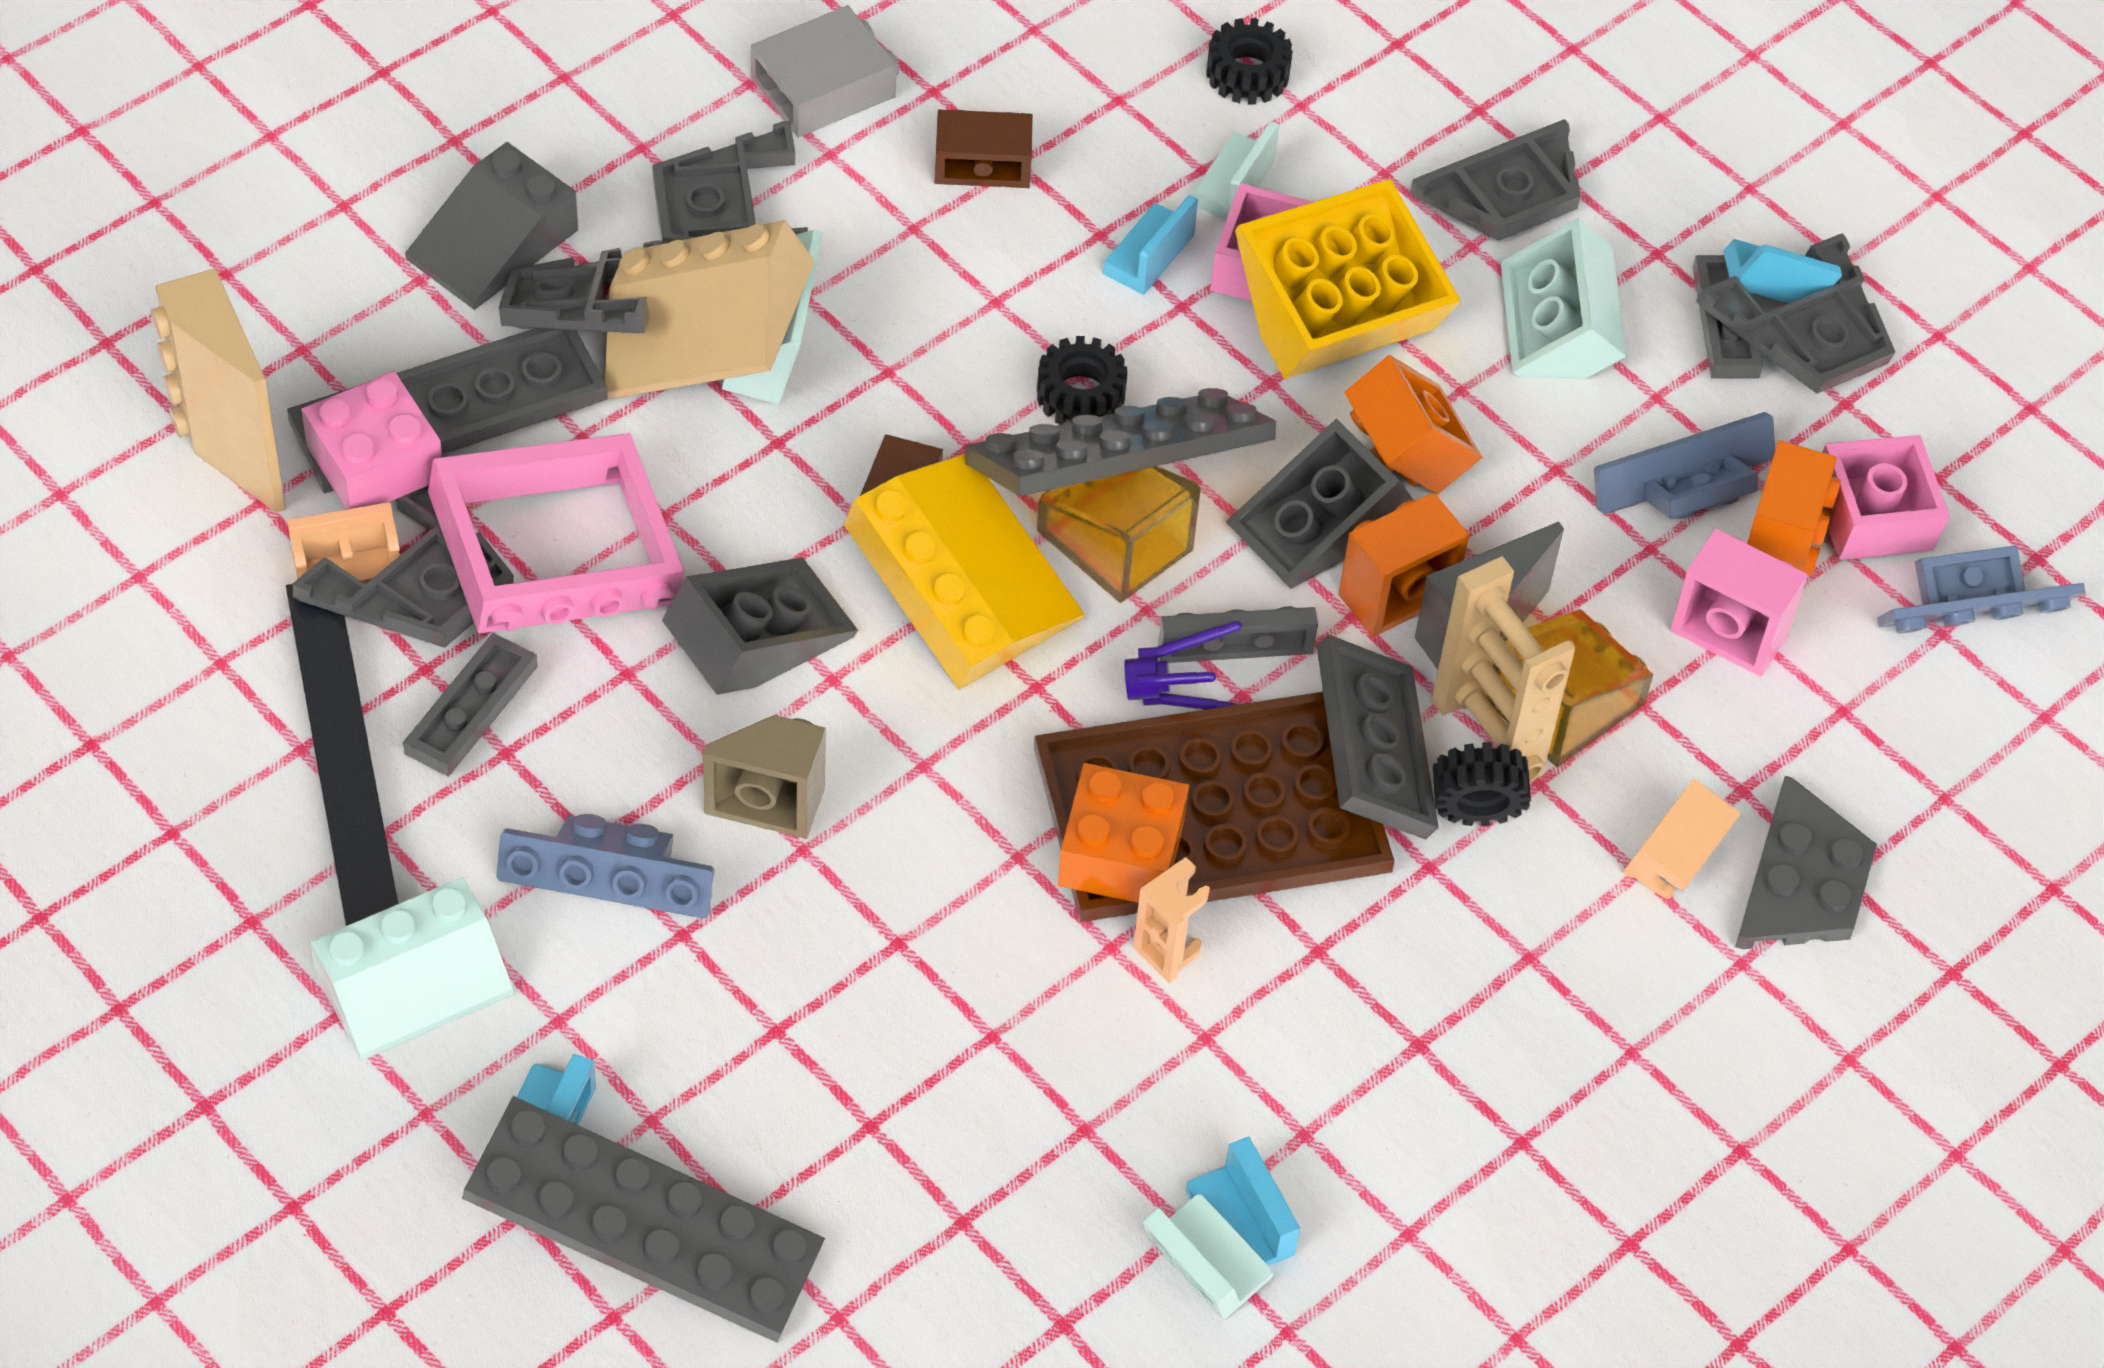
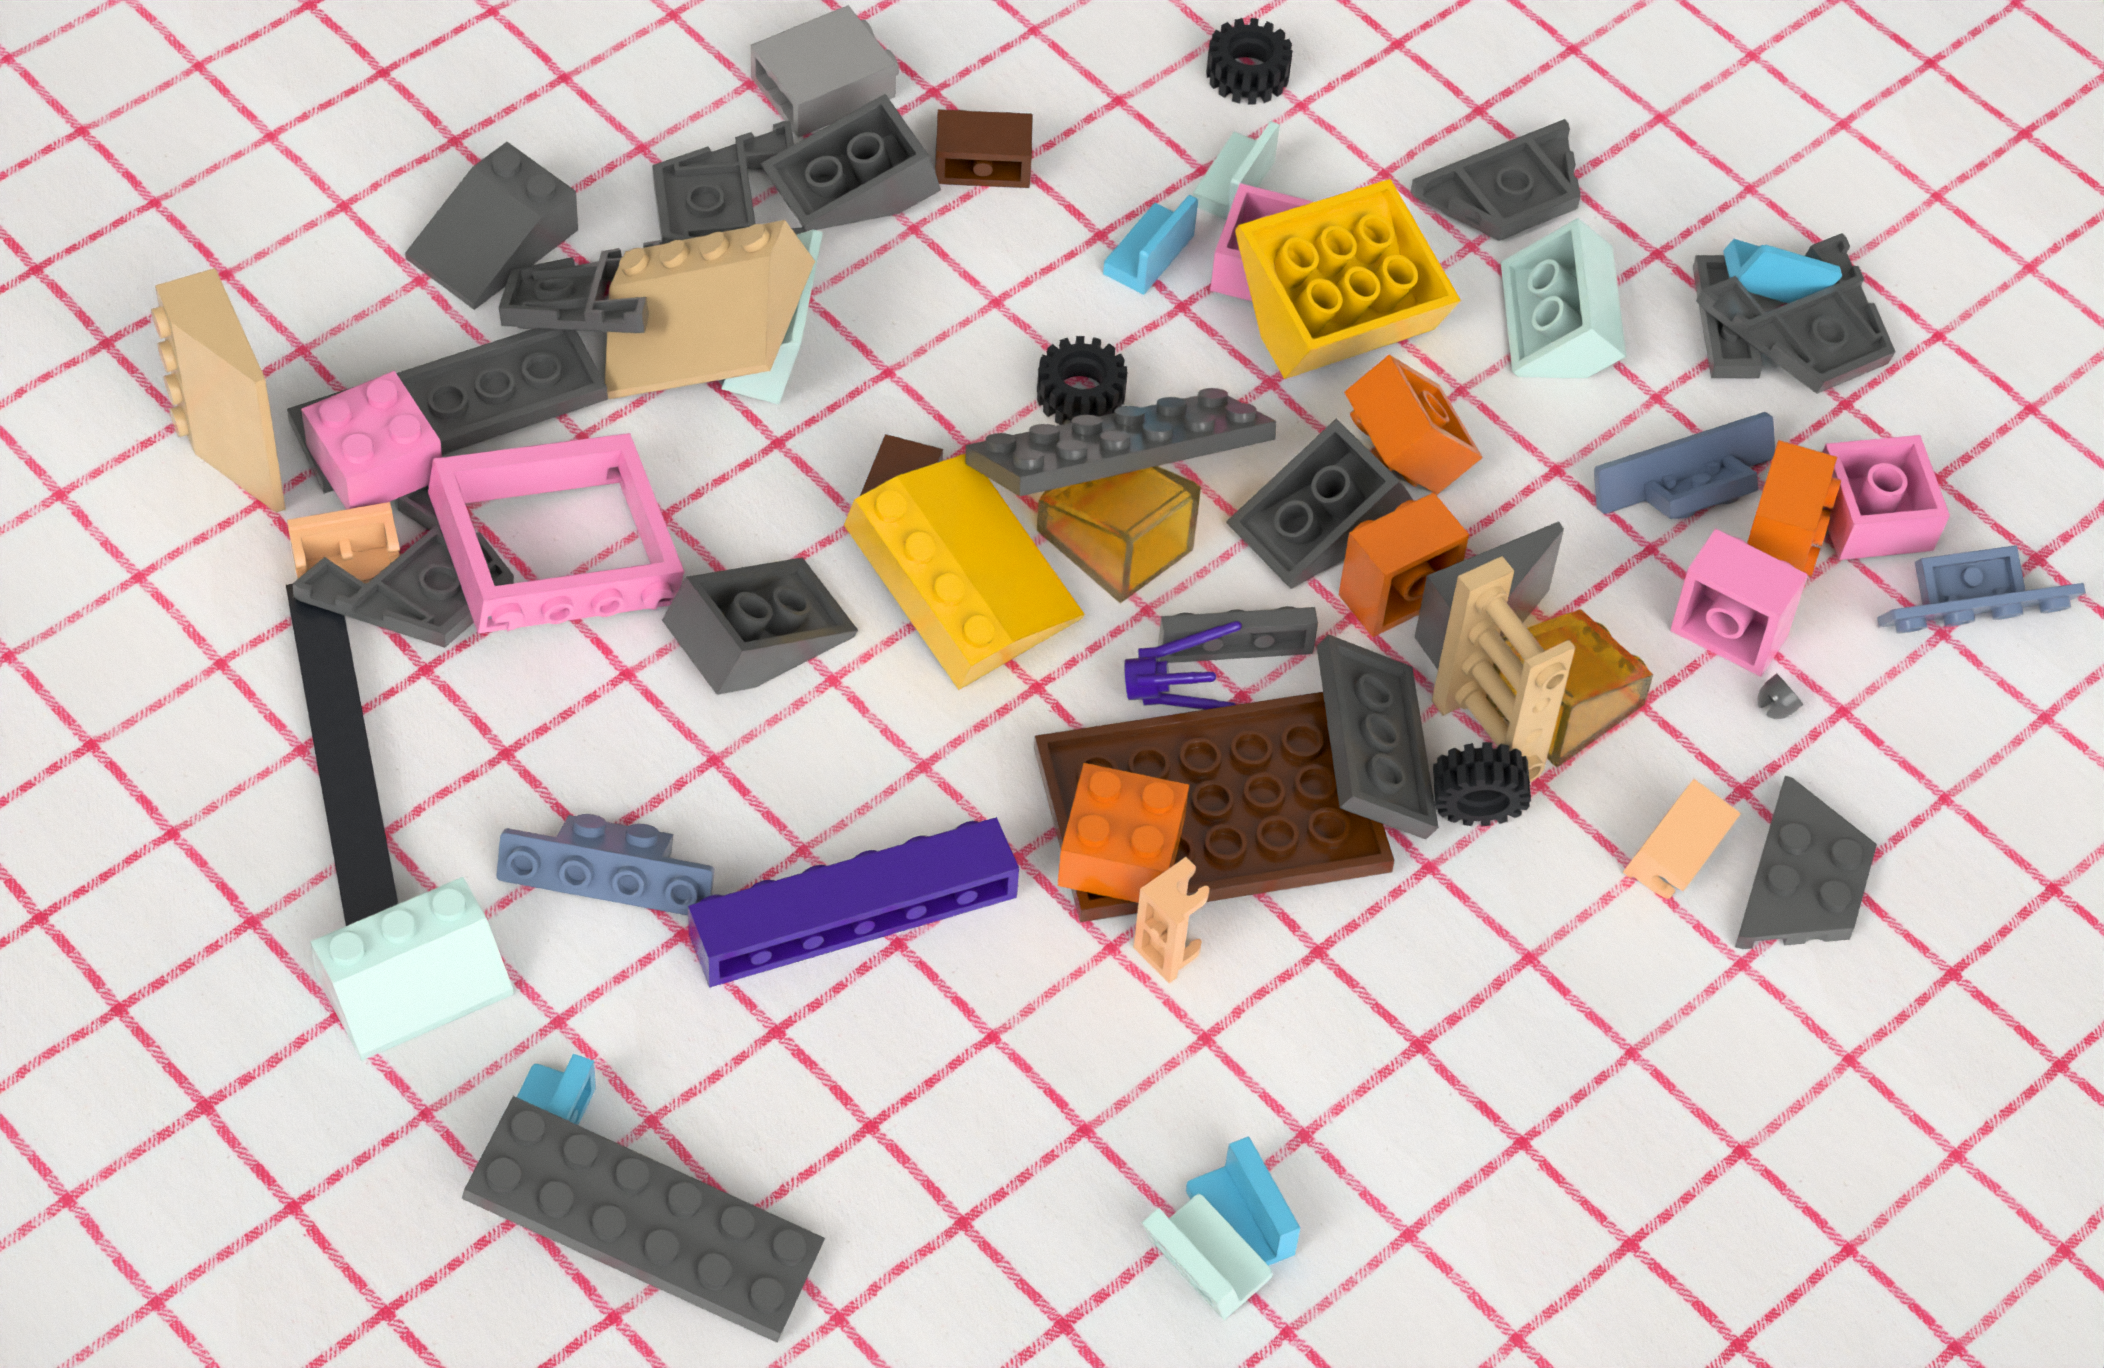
(470, 704): dark grey plate -> none
(767, 775): dark tan slope -> none
(852, 901): none -> dark purple brick
(854, 169): none -> dark grey slope
(1782, 696): none -> dark grey hinge

